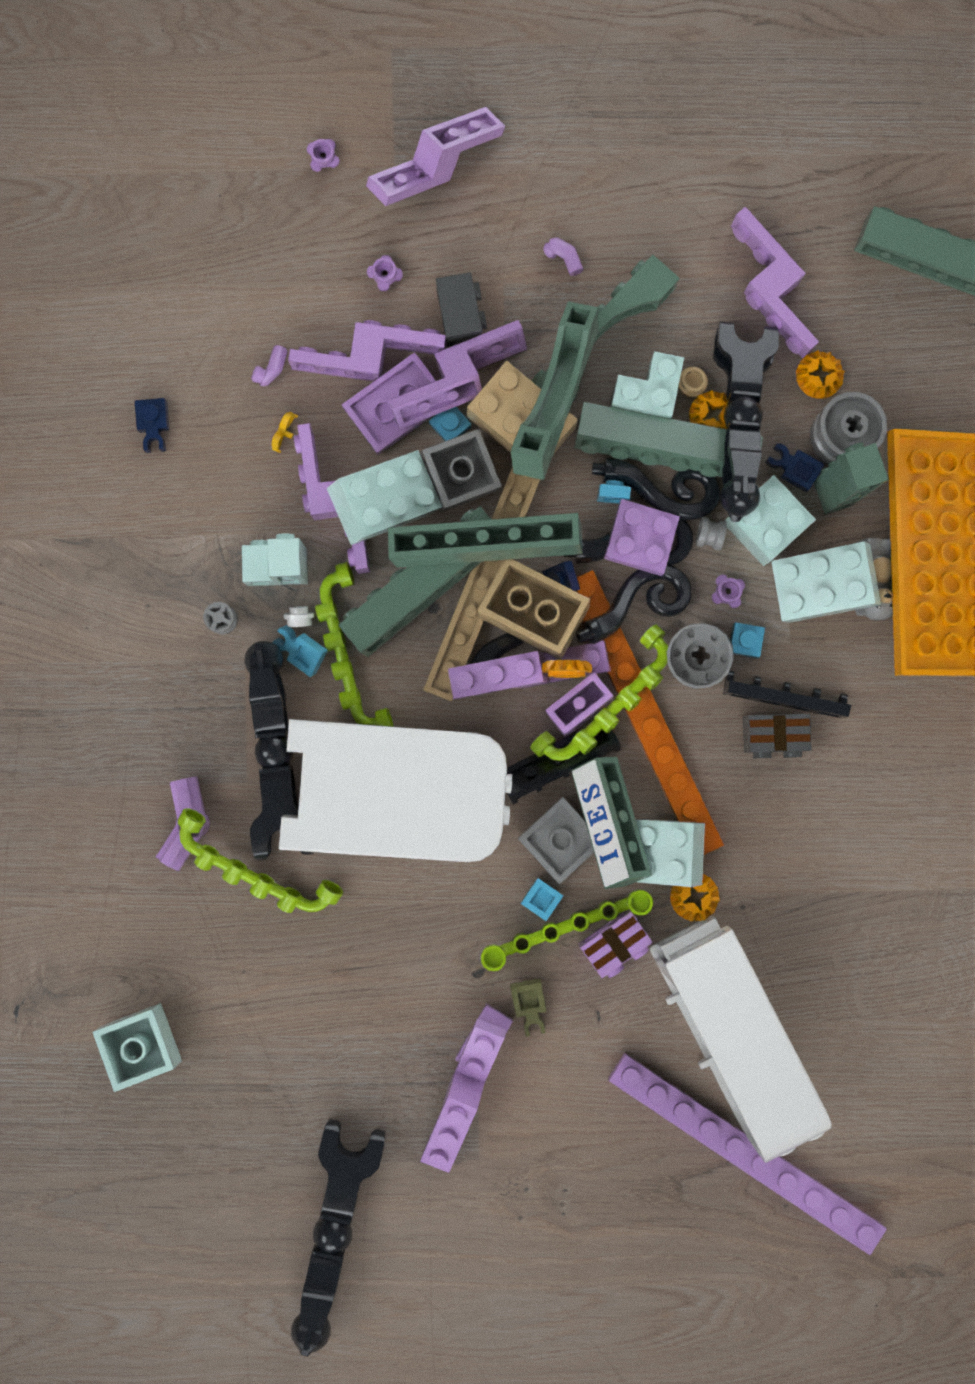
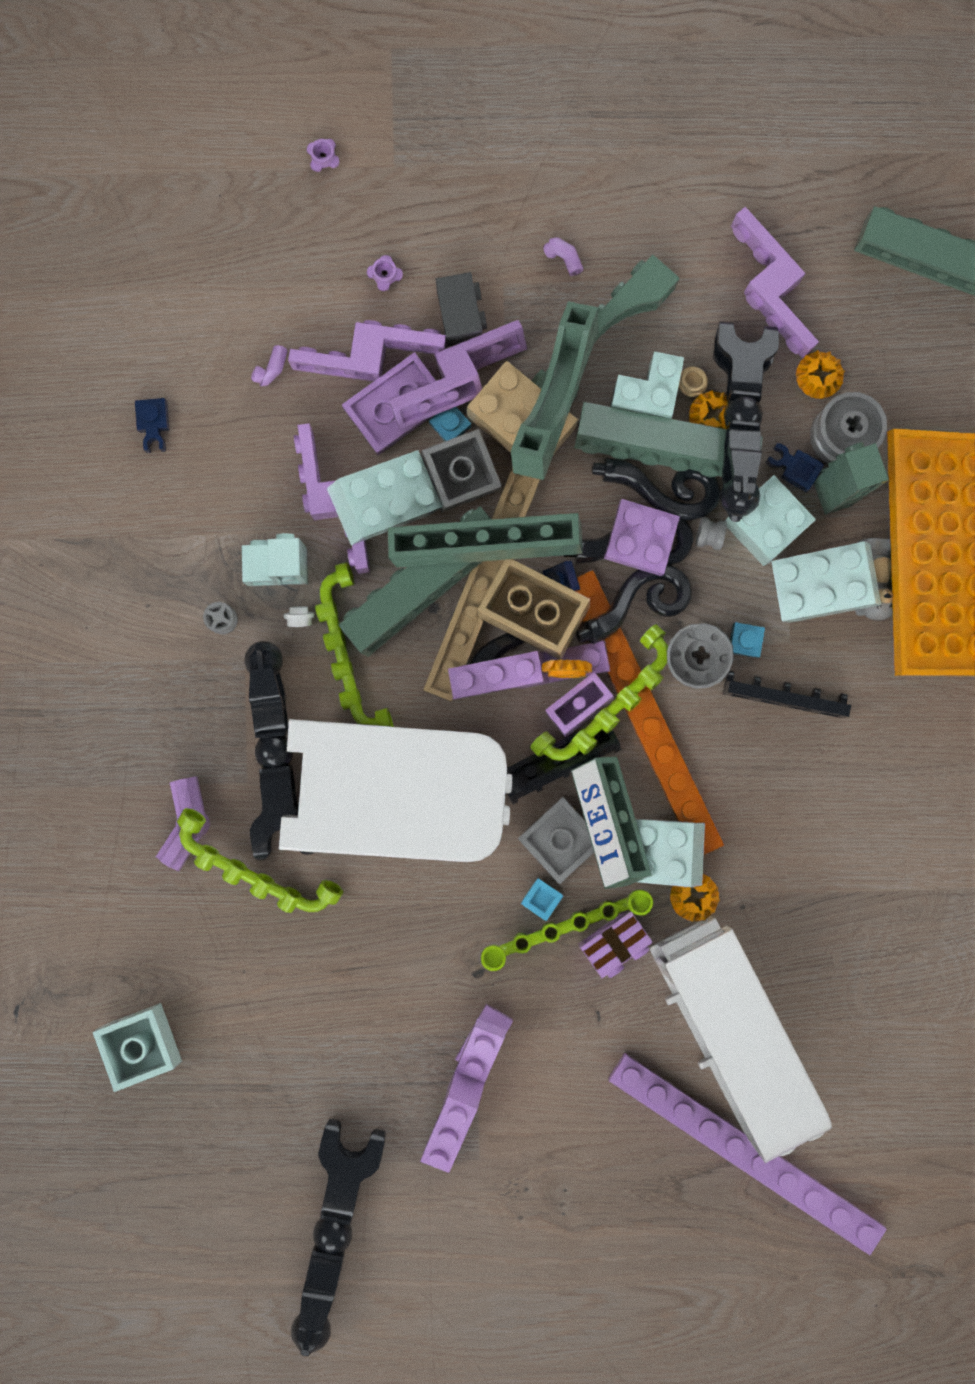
(282, 431): yellow piece -> none
(302, 650): medium azure plate -> none
(435, 156): lavender bracket -> none
(528, 1002): olive plate -> none
(613, 492): medium azure plate -> none
(734, 585): lavender plate -> none
(777, 734): brick -> none

